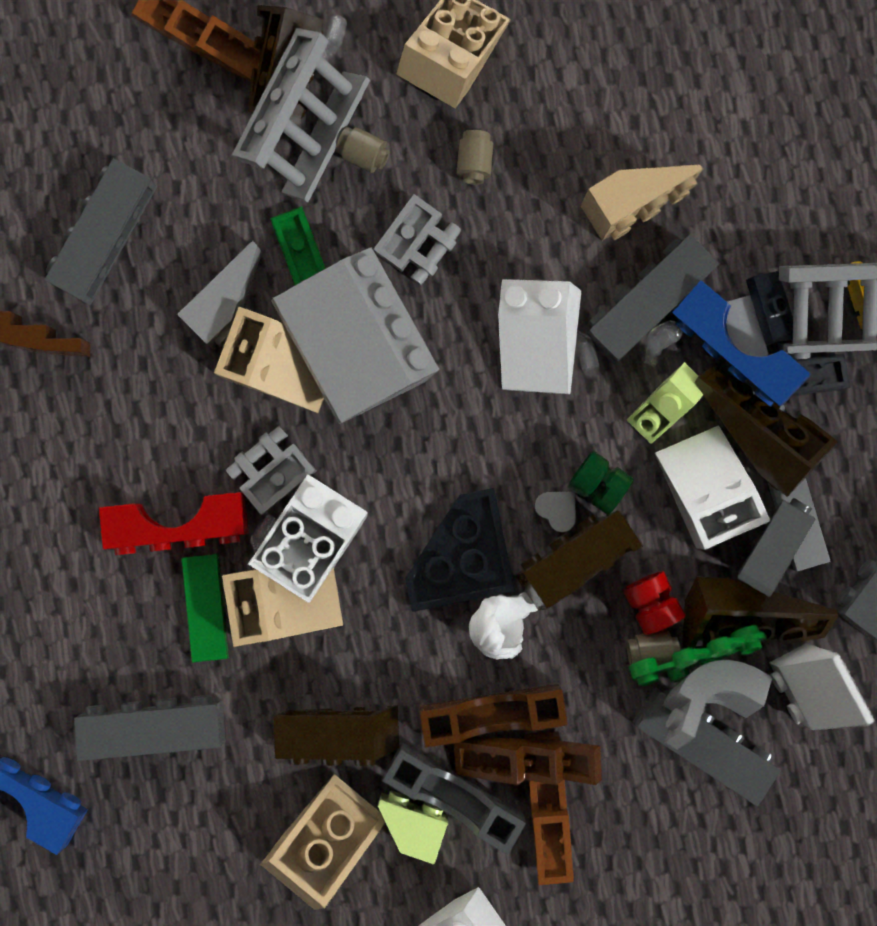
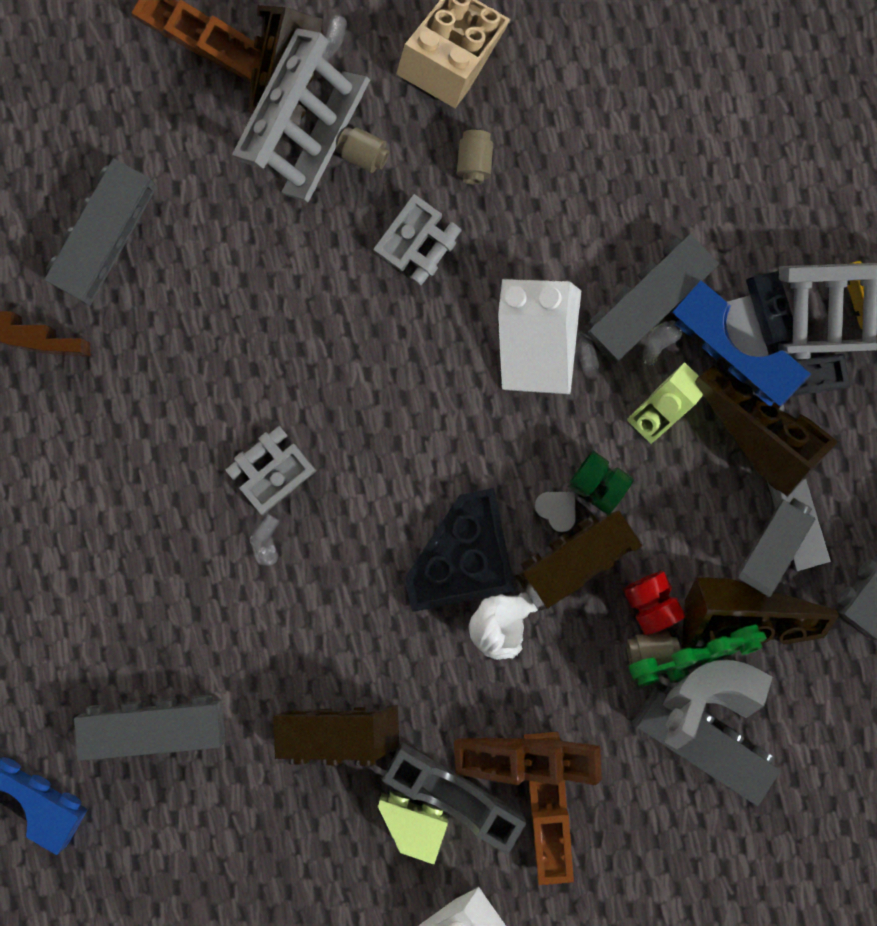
(131, 526): red arch -> none
(205, 608): green tile -> none
(215, 307): light grey slope -> none
(267, 360): tan slope -> none
(267, 611): tan slope -> none
(298, 244): green tile -> none
(308, 538): white slope -> none
(324, 843): tan slope -> none
(355, 335): light grey slope -> none
(511, 710): reddish brown arch -> none
(635, 194): tan slope -> none
(711, 488): white slope -> none
(819, 689): white slope -> none

